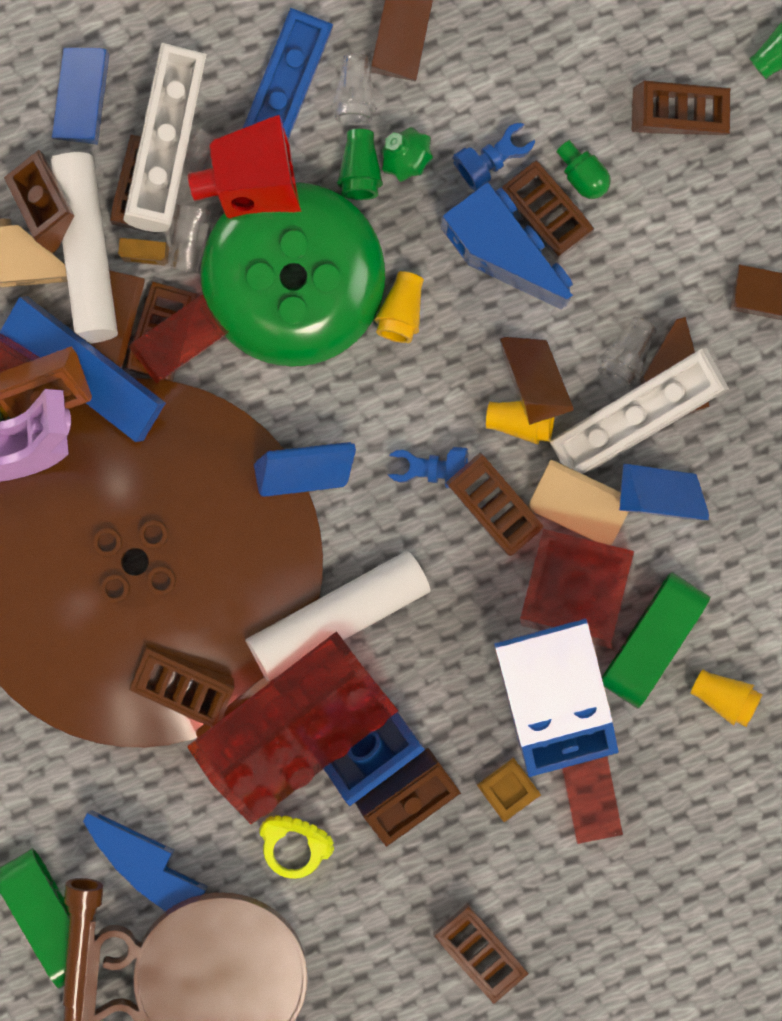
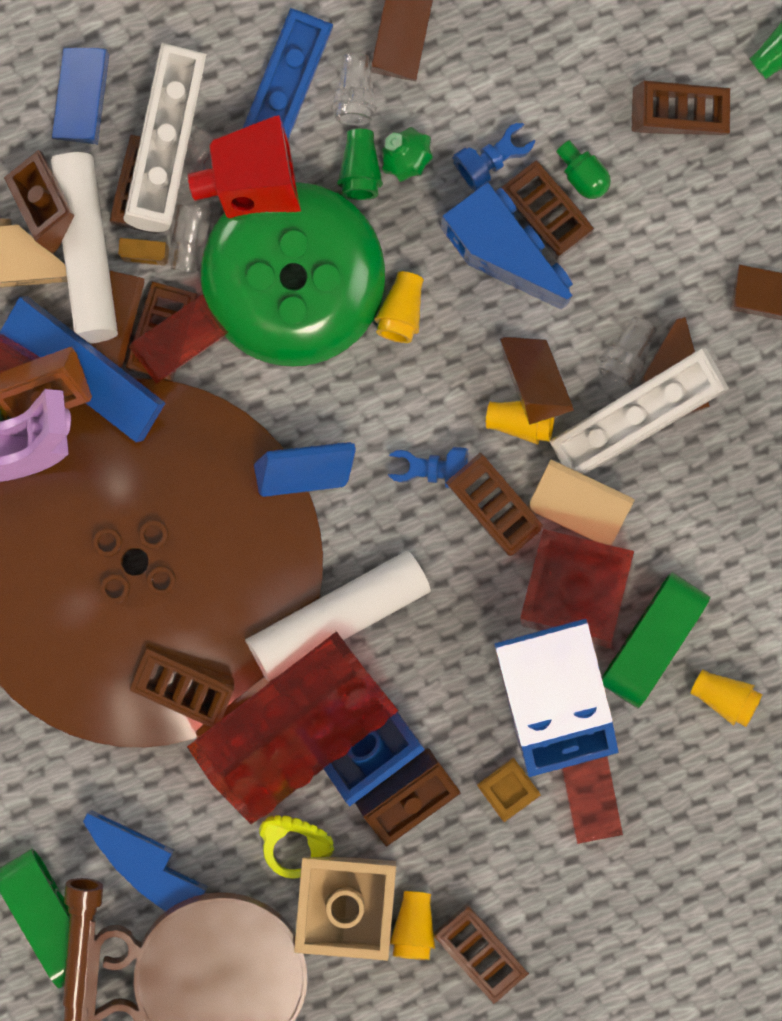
(345, 907): none -> tan slope
(414, 927): none -> yellow cone
(662, 493): blue slope -> none

